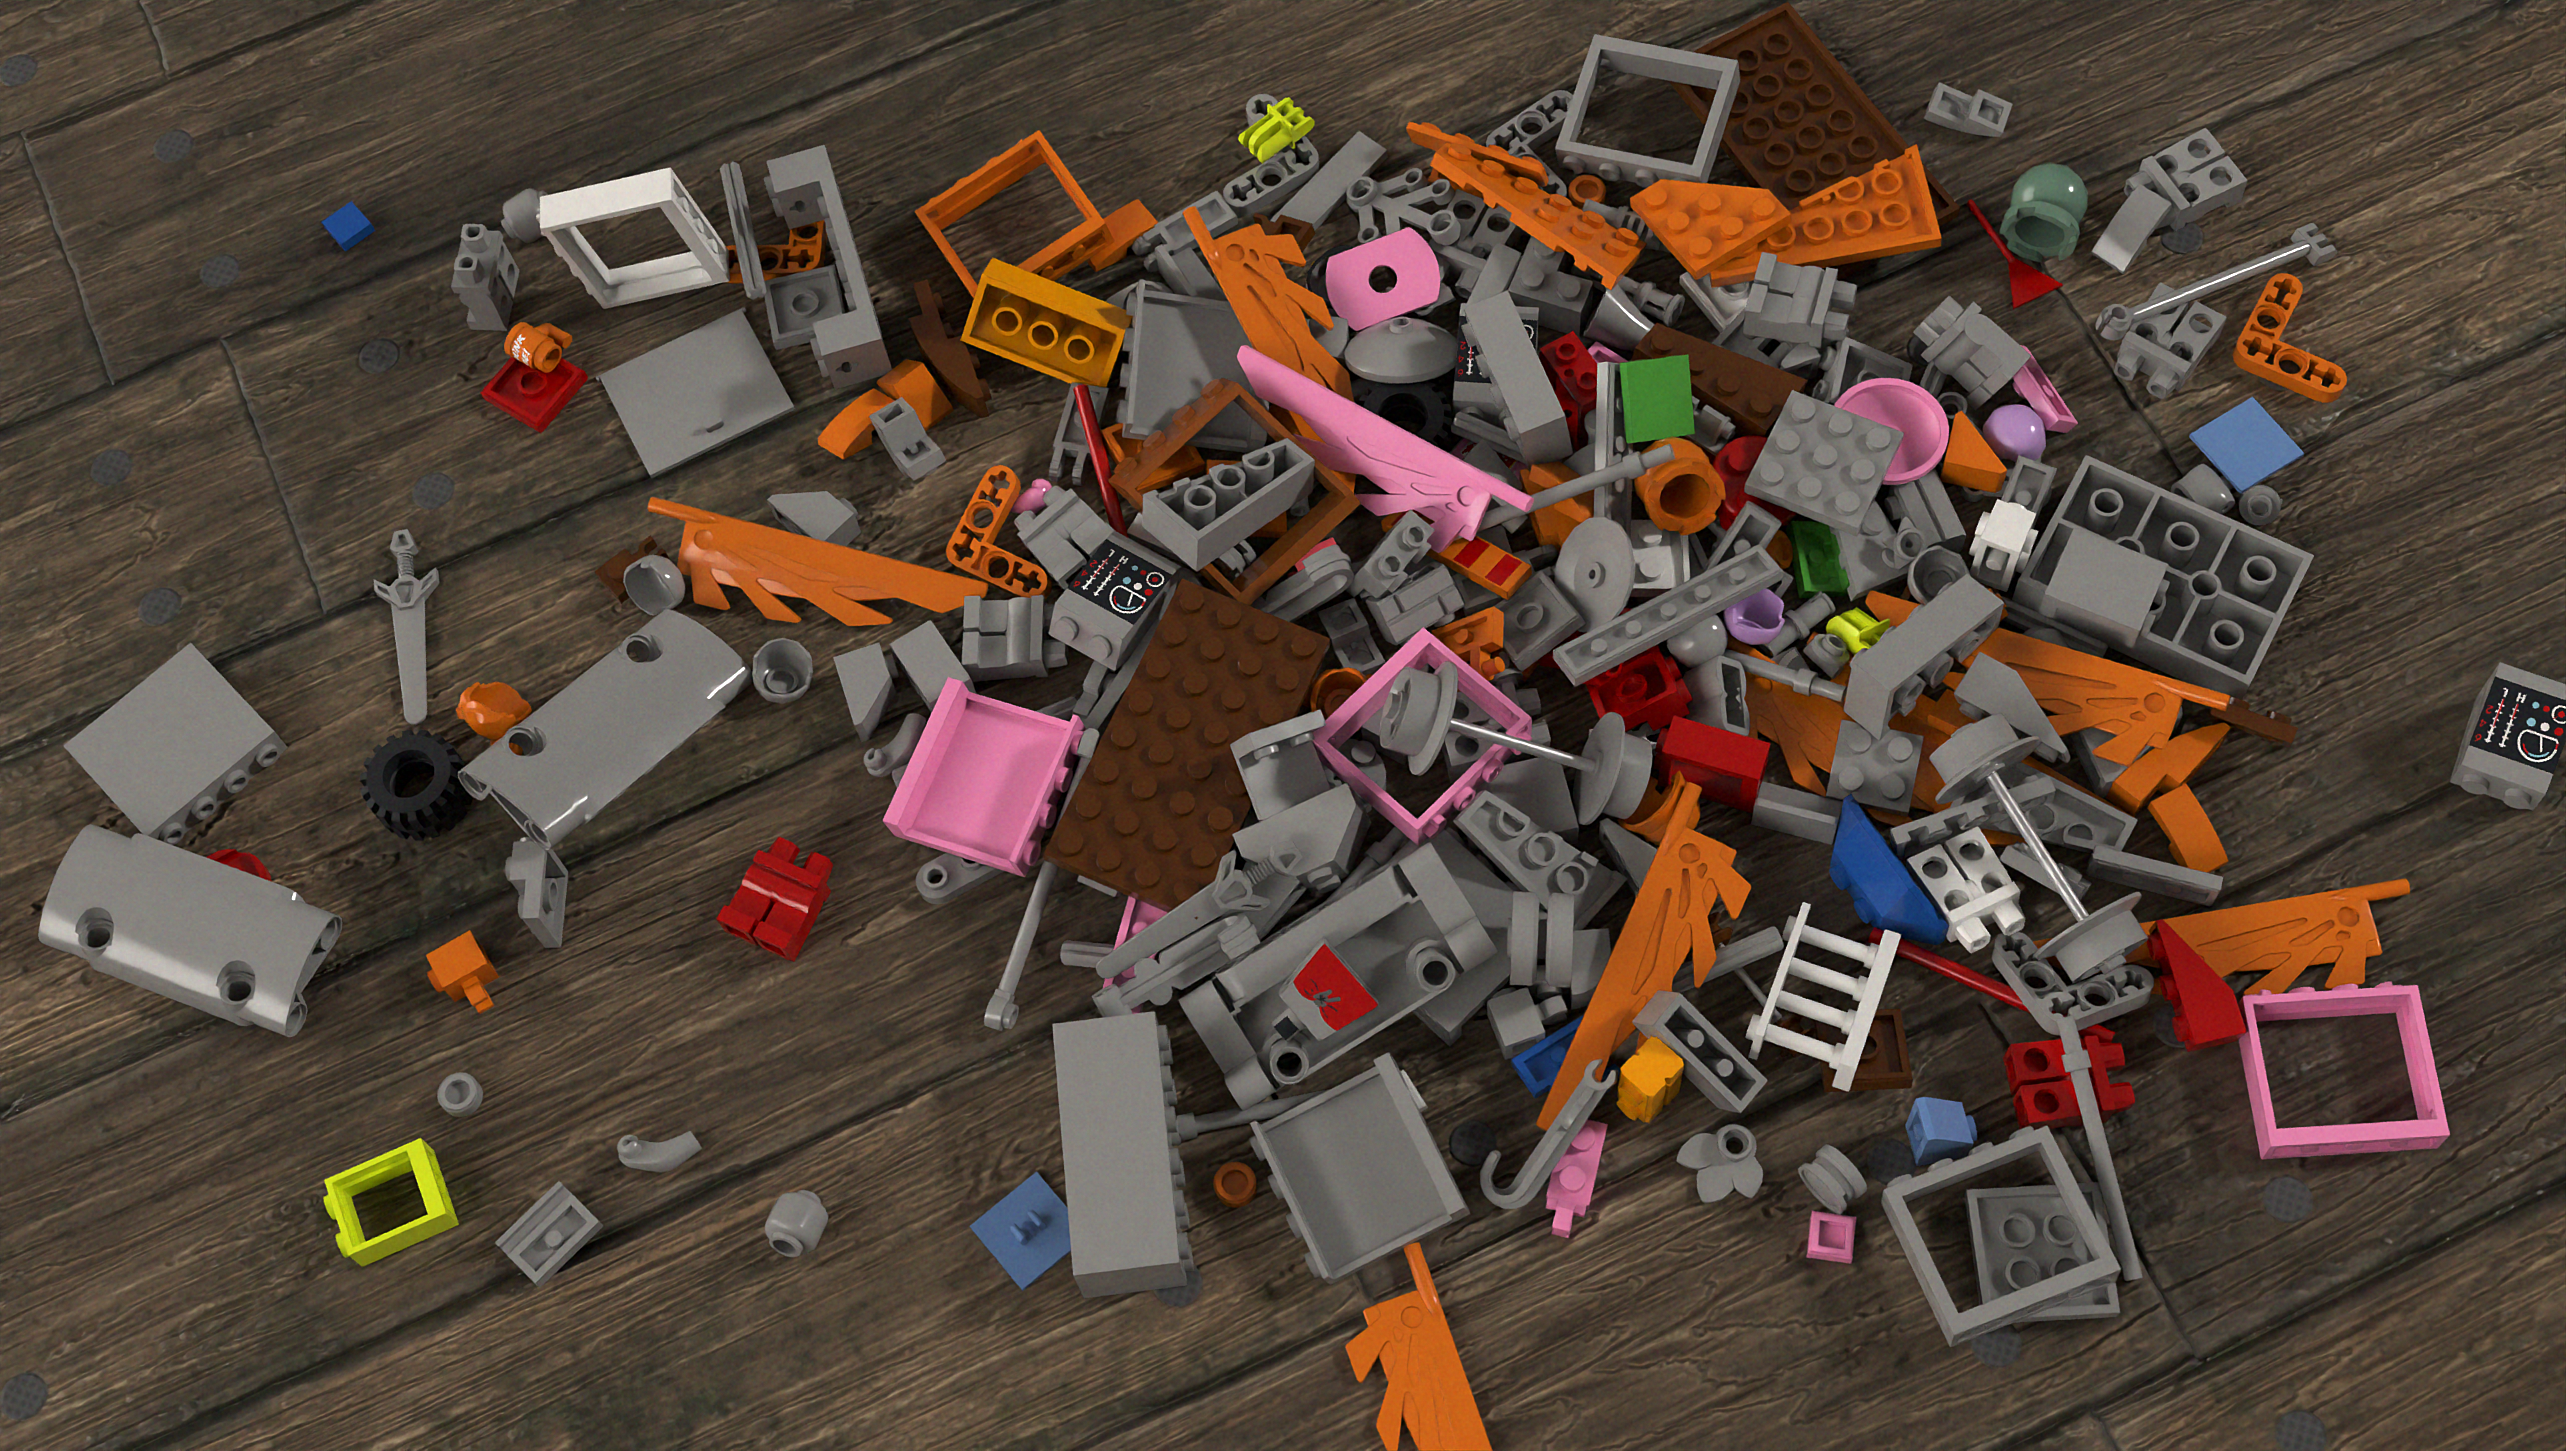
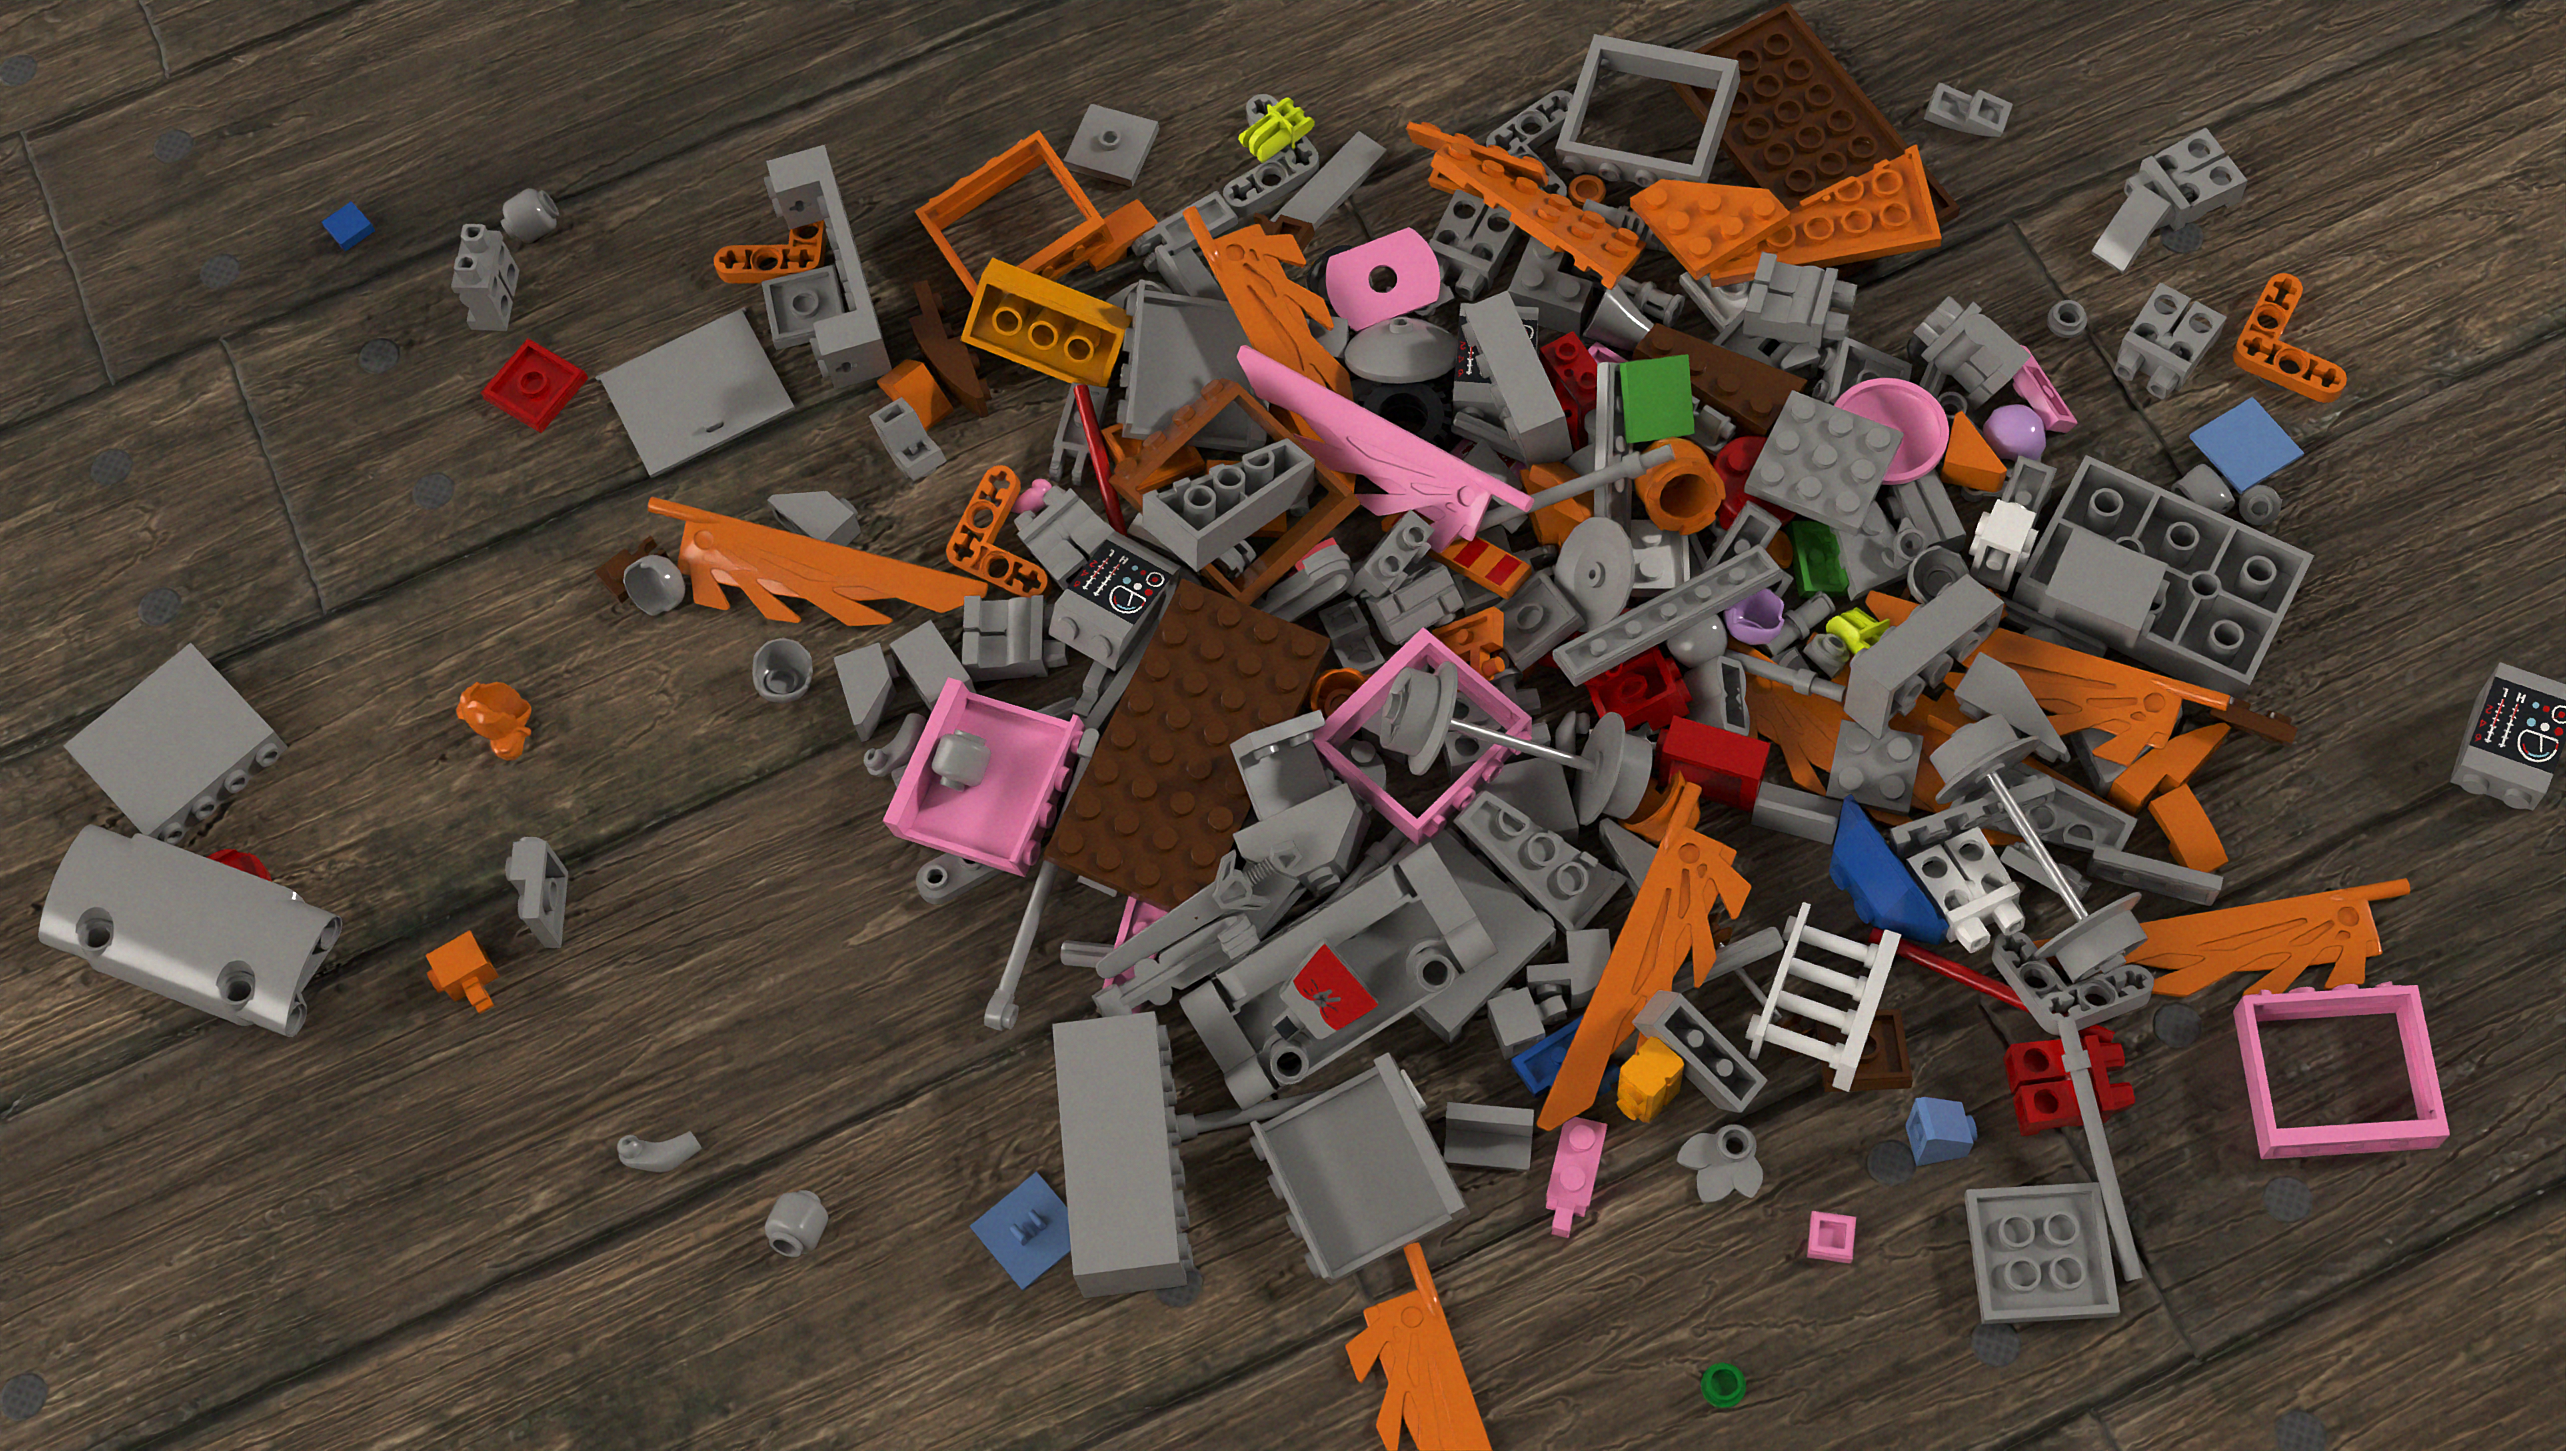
(342, 1186): neon yellow window -> none
(399, 763): black tyre -> none
(408, 610): light grey sword -> none
(460, 1094): light grey tile -> none
(537, 345): orange piece -> none
(549, 1234): light grey plate -> none
(609, 727): light grey panel -> none
(646, 280): white window -> none
(743, 231): light grey axle -> none
(778, 900): red hips -> none
(852, 426): orange slope -> none
(961, 760): none -> light grey head
(1111, 145): none -> light grey plate
(1235, 1184): orange tile -> none
(1367, 194): light grey plant -> none
(1488, 1136): none -> light grey panel
(1496, 273): light grey slope -> none
(1541, 939): light grey wheel -> none
(1551, 1146): light grey piece -> none
(1572, 724): none -> light grey arm
(1723, 1385): none -> green plate
(1832, 1179): light grey wheel -> none
(2023, 1302): light grey window -> none
(2025, 281): red piece -> none
(2045, 212): sand green tile -> none
(2067, 310): none -> light grey plate
(2201, 1000): red slope -> none
(2304, 245): light grey hinge -> none

